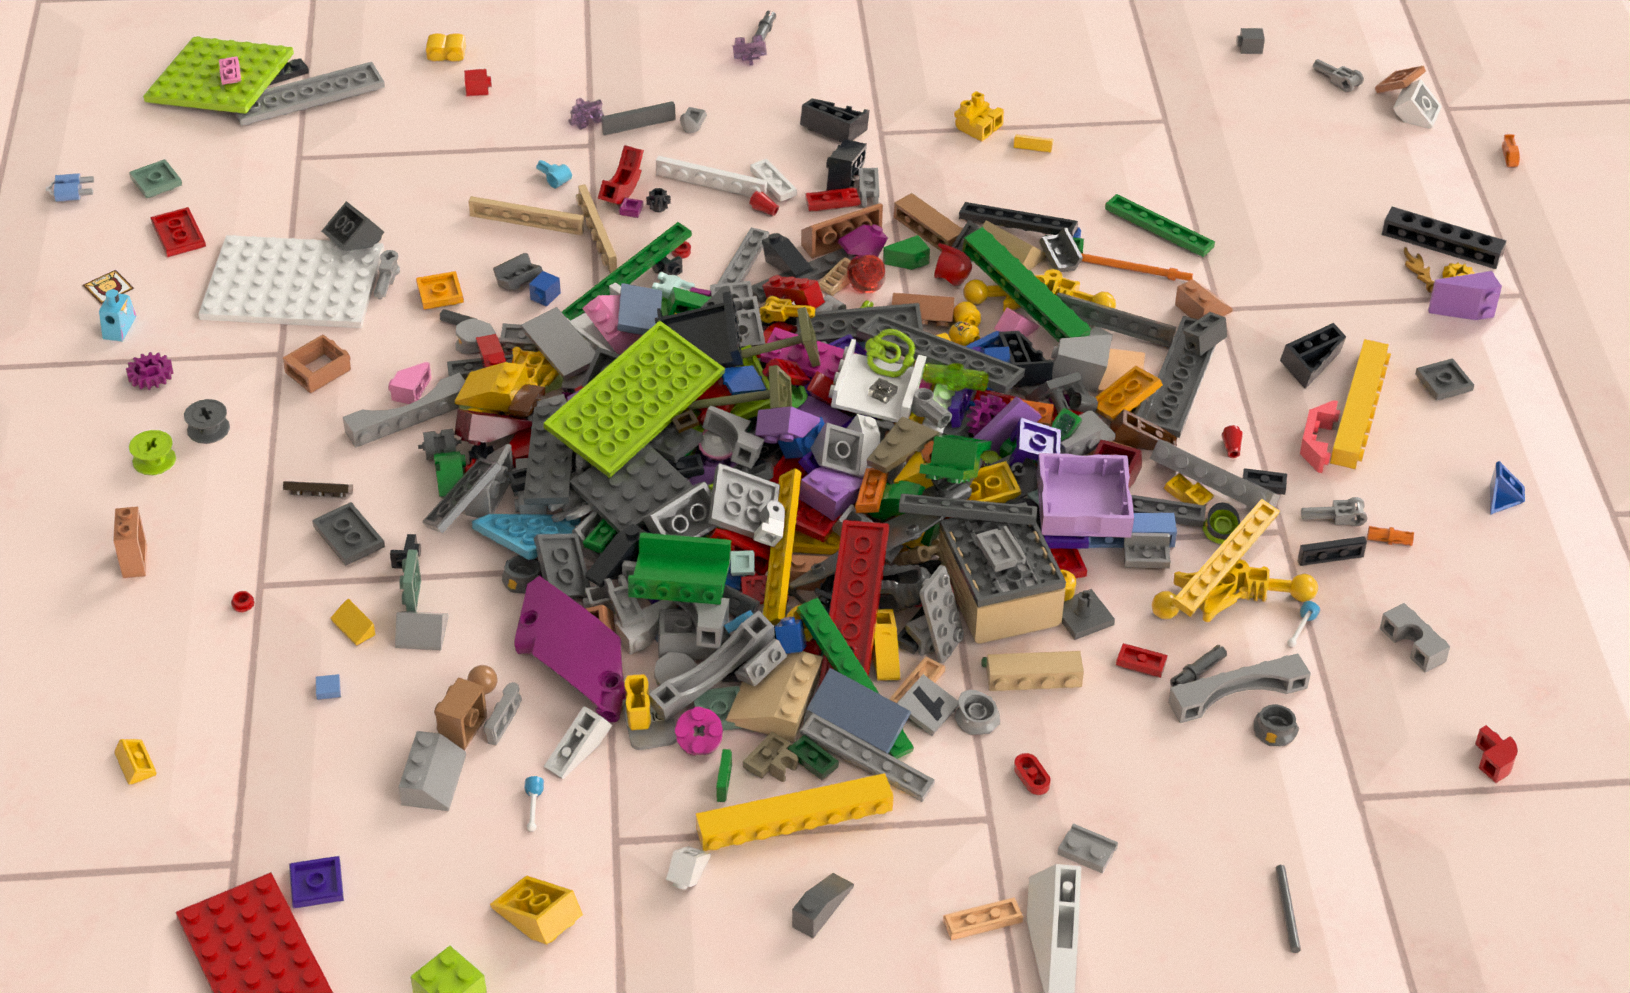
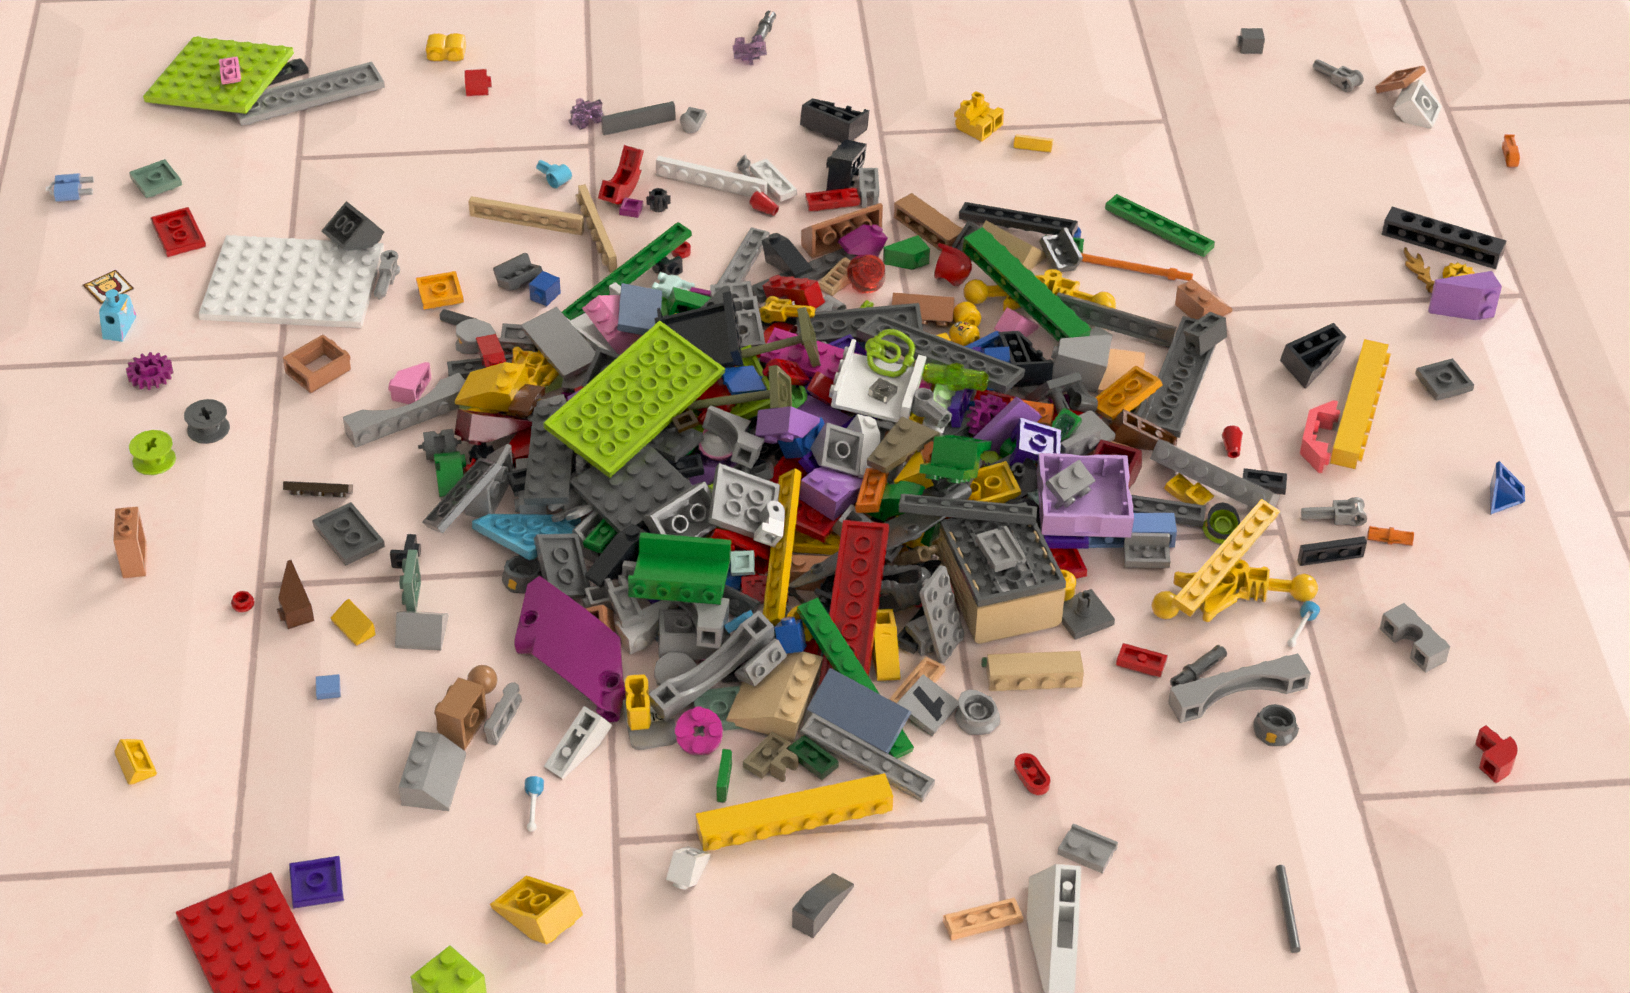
(293, 600): none -> reddish brown slope
(743, 165): none -> light grey piece
(1070, 483): none -> light grey bracket

